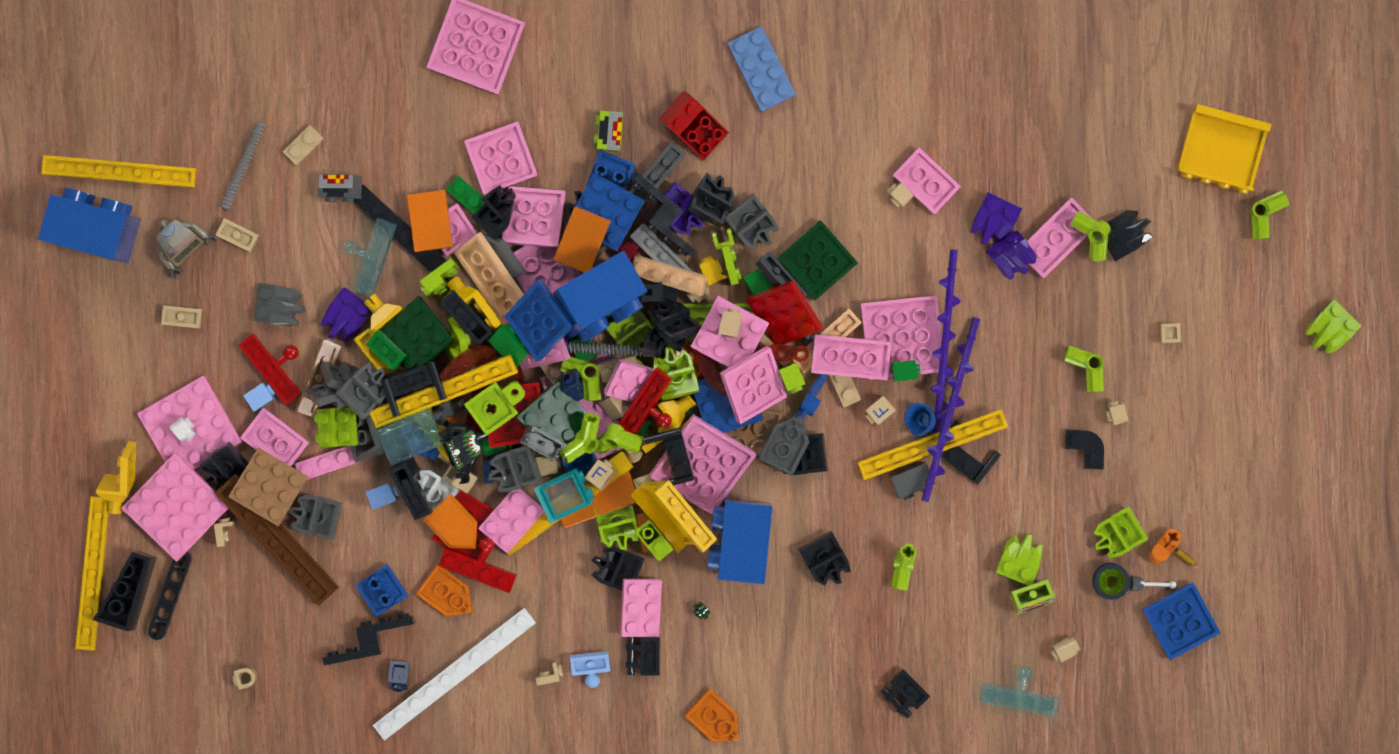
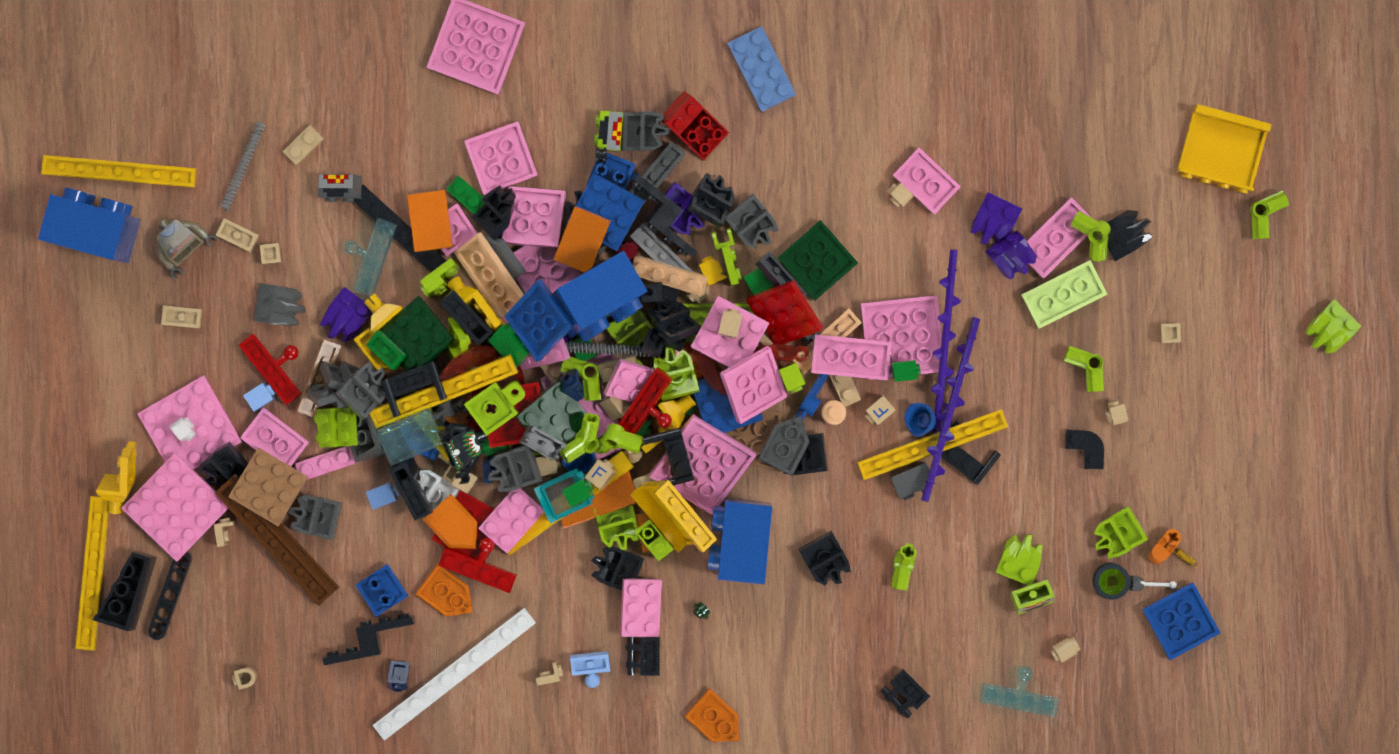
(270, 253): none -> tan plate
(578, 492): none -> green brick
(601, 155): none -> black bush
(642, 131): none -> dark grey plate
(833, 412): none -> light nougat head
(1064, 294): none -> yellowish green plate

